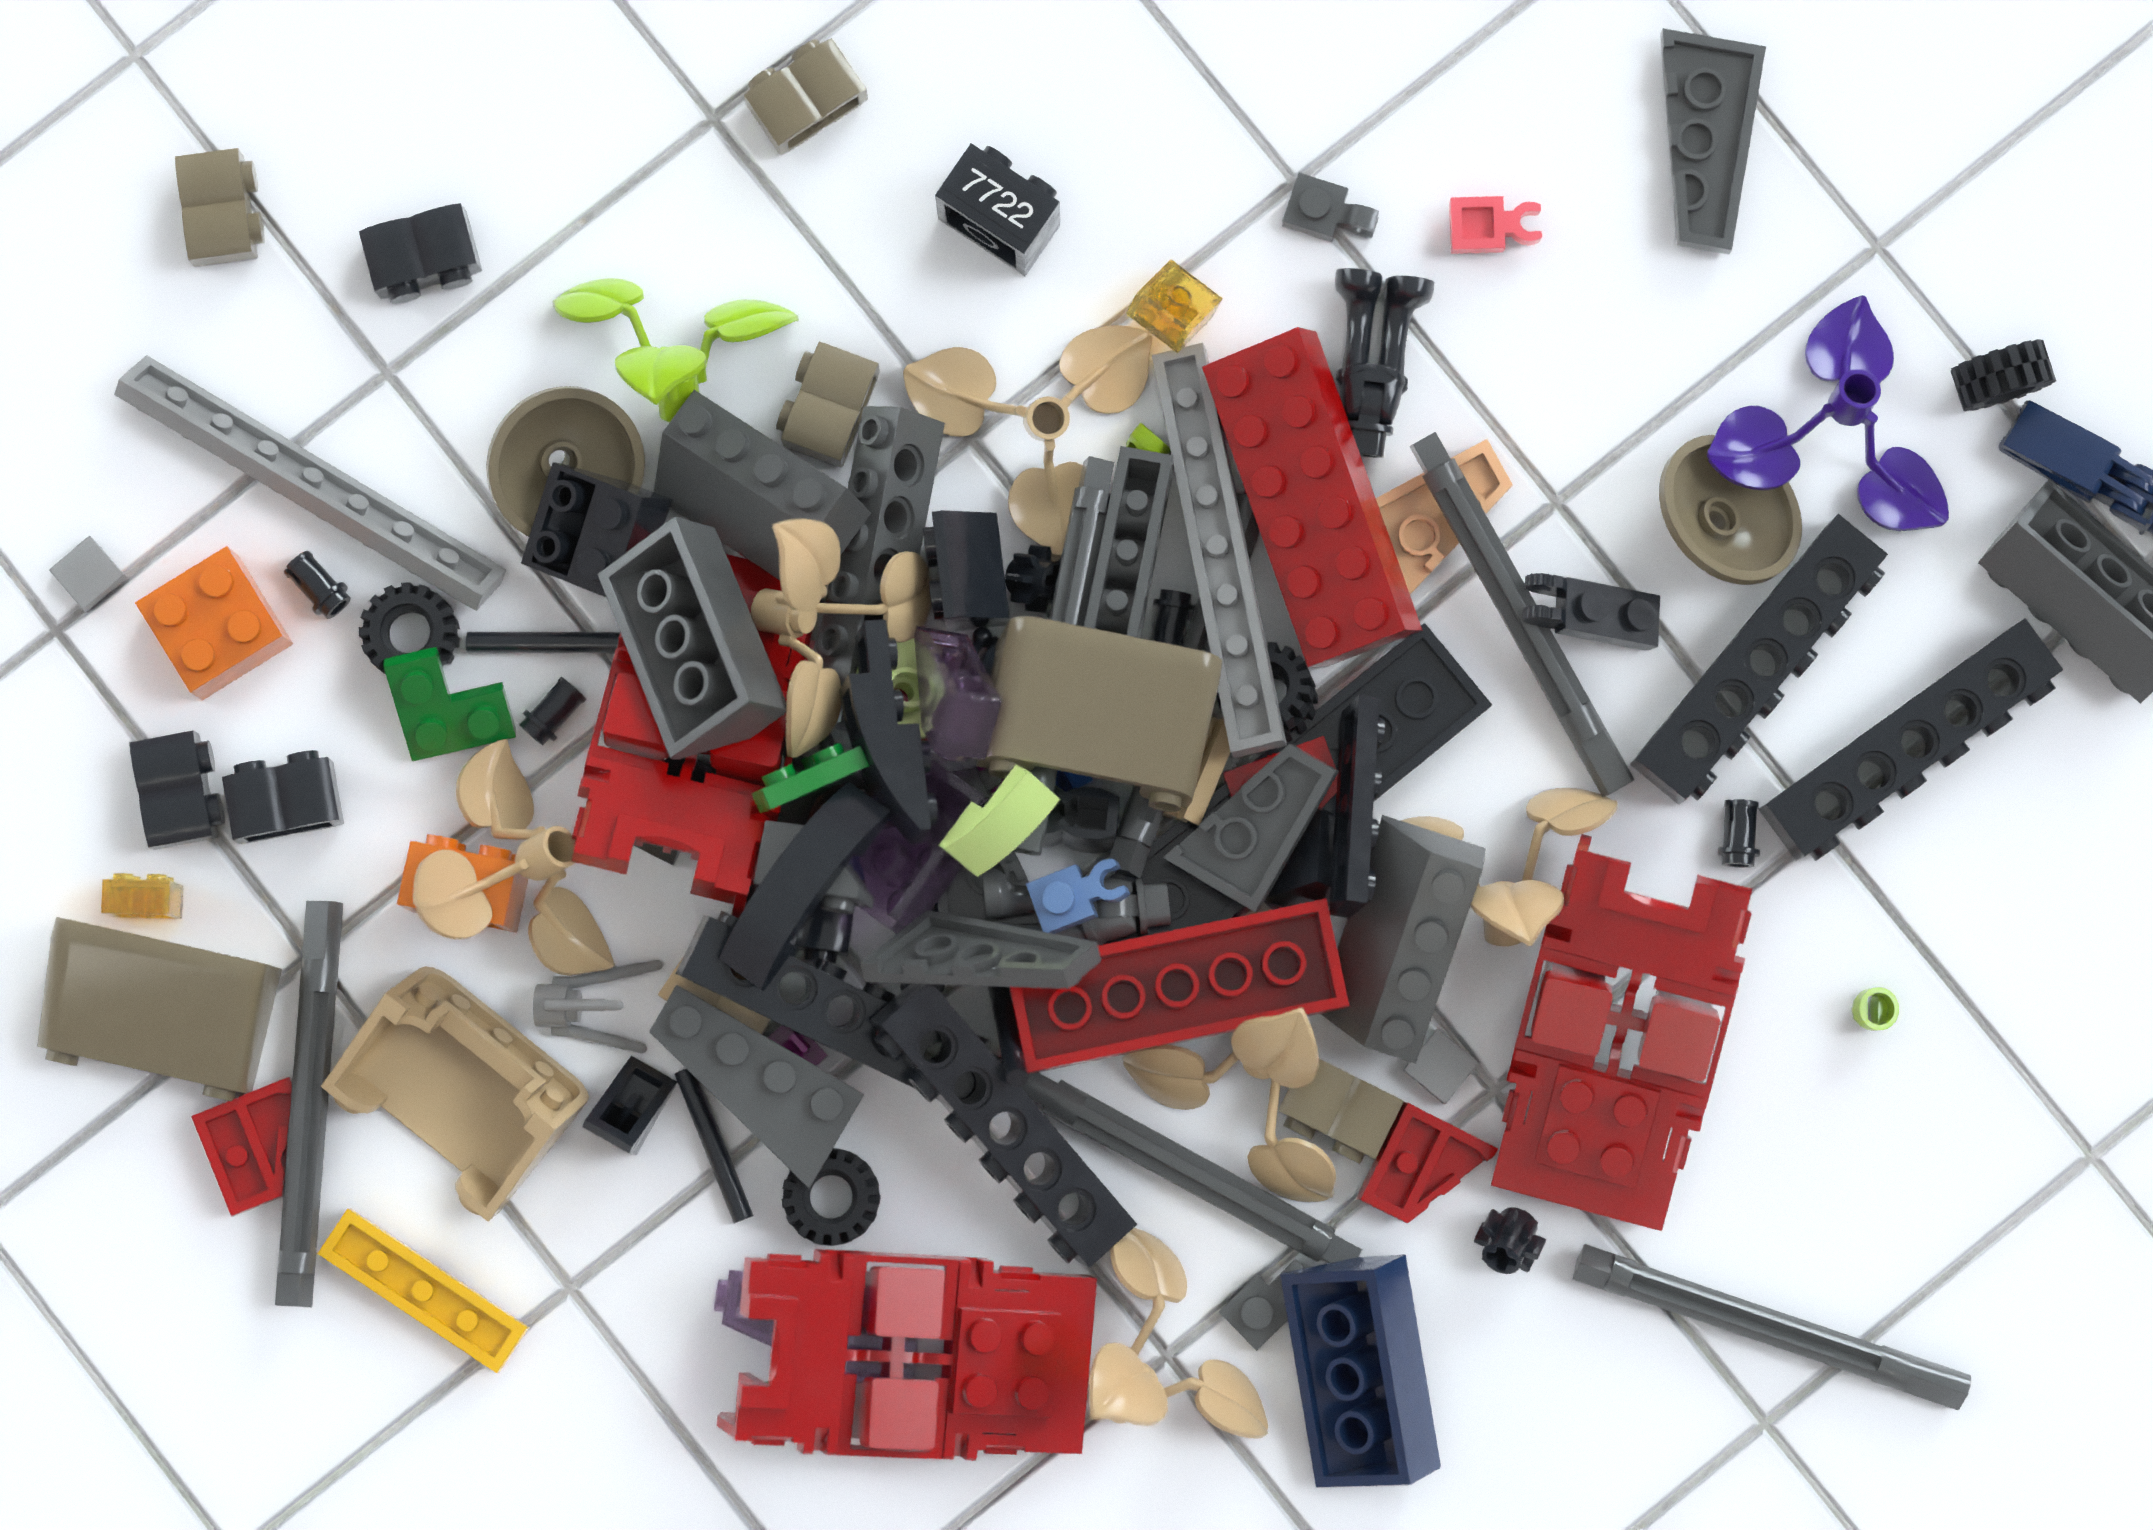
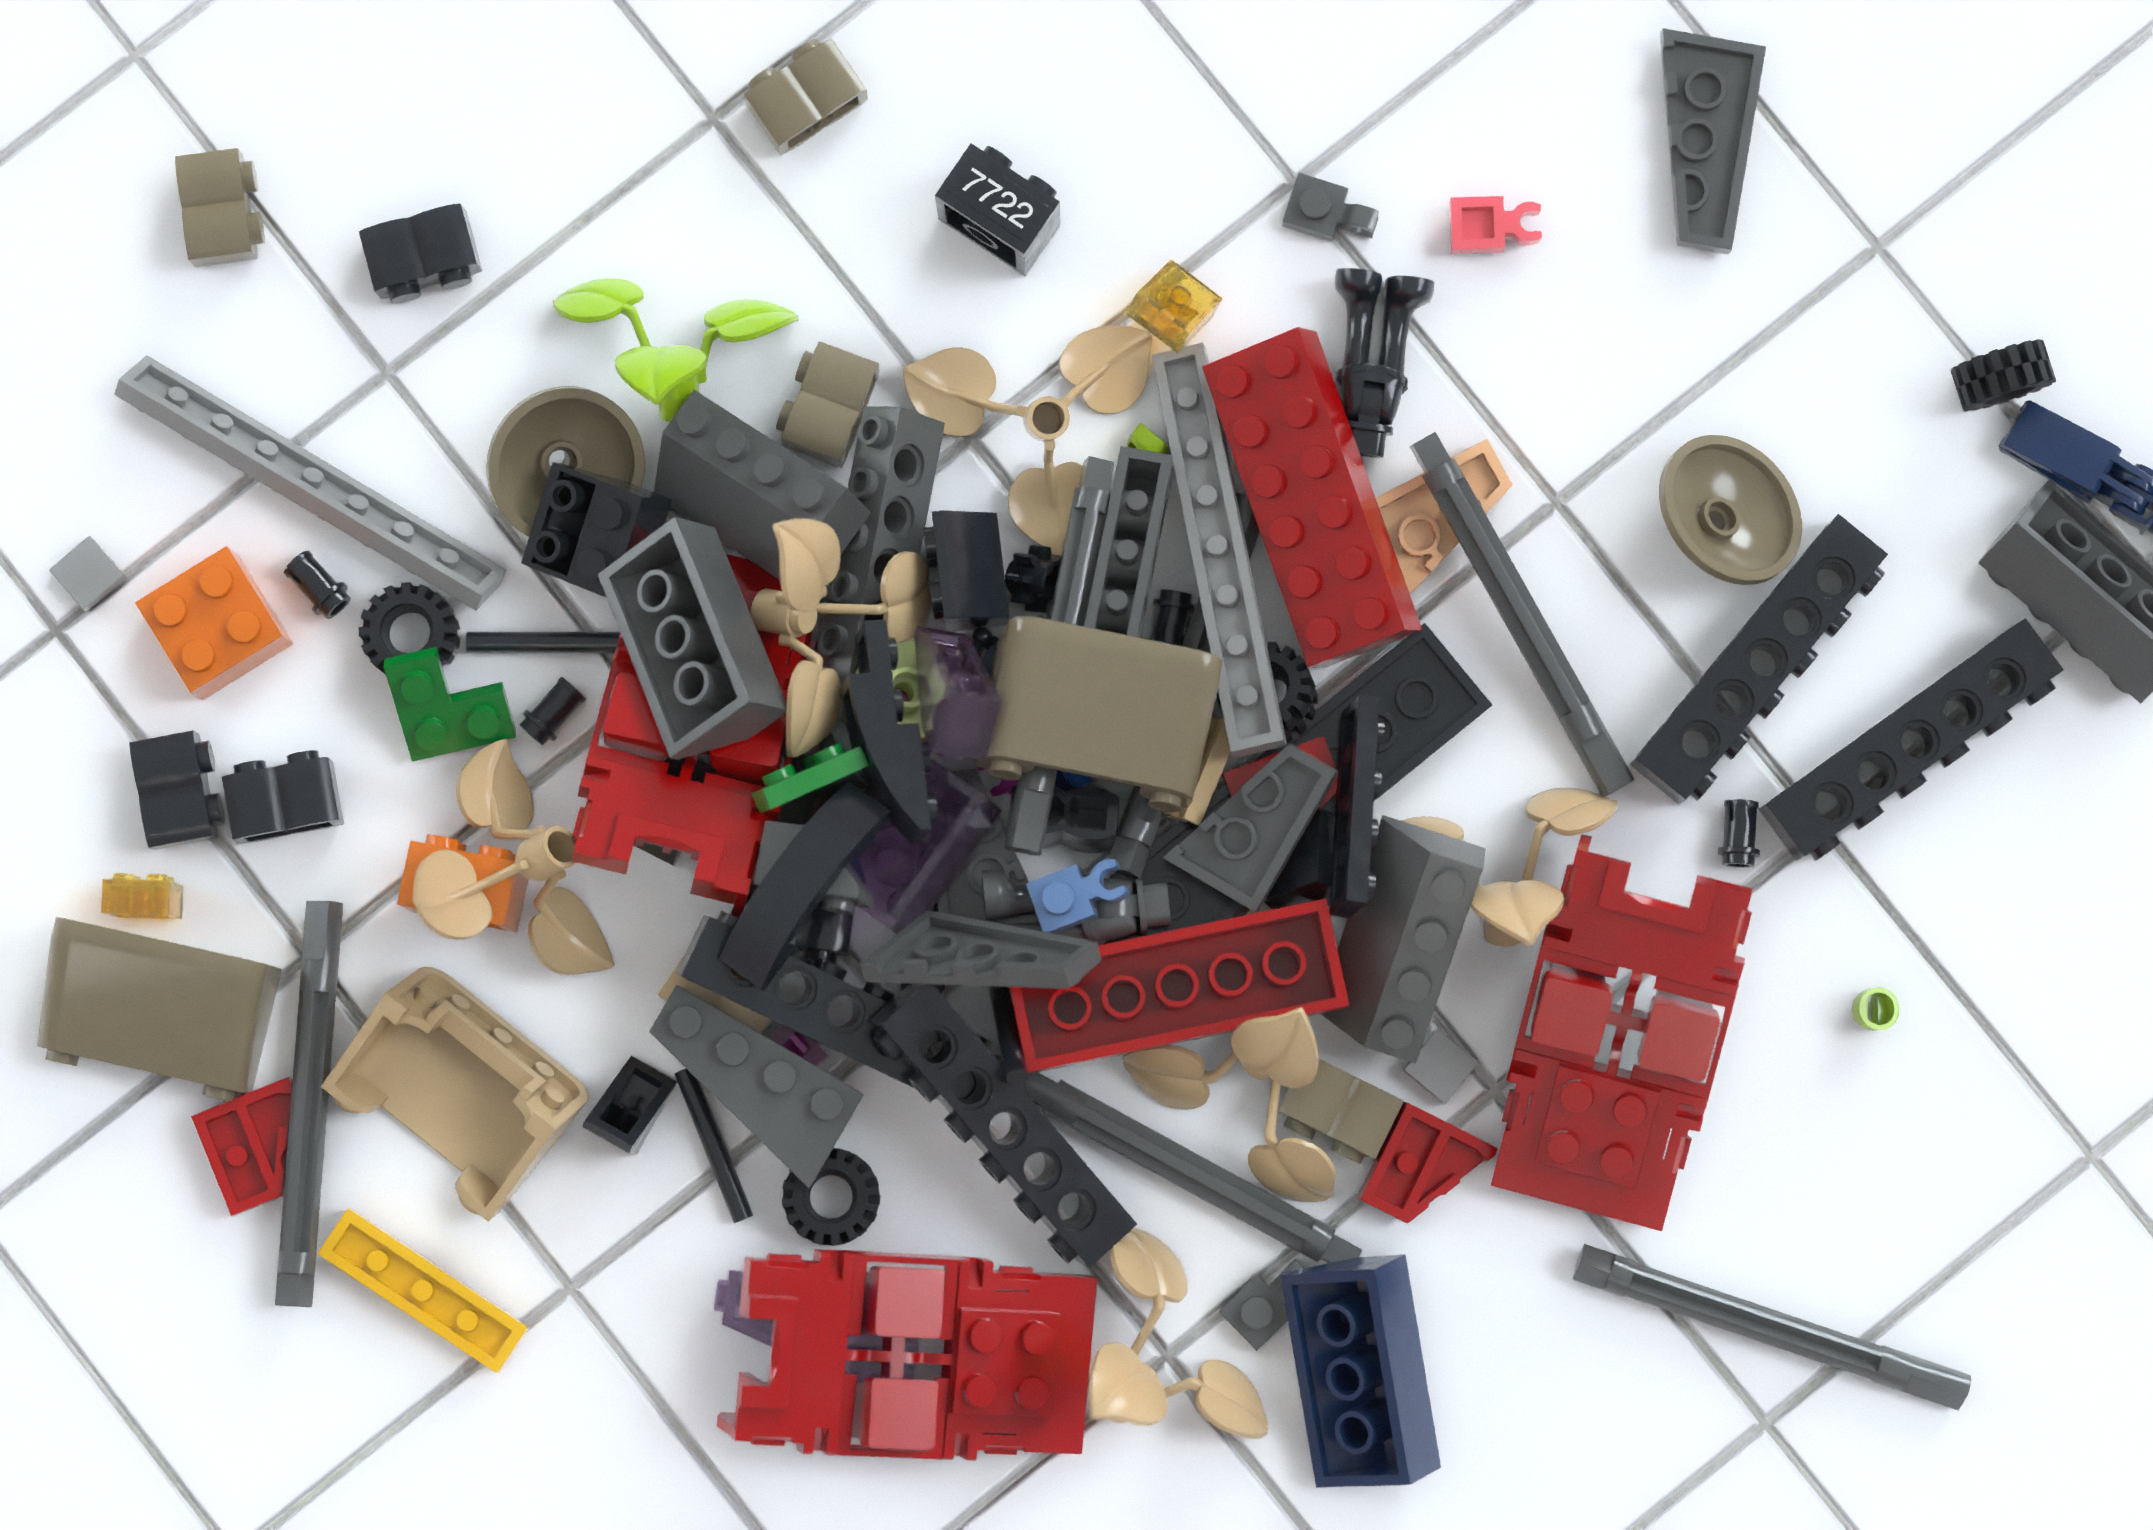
(559, 1005): light grey plant -> none
(991, 833): yellowish green slope -> none
(1509, 1240): black gear -> none
(1595, 611): black hinge -> none
(1856, 351): dark purple plant -> none

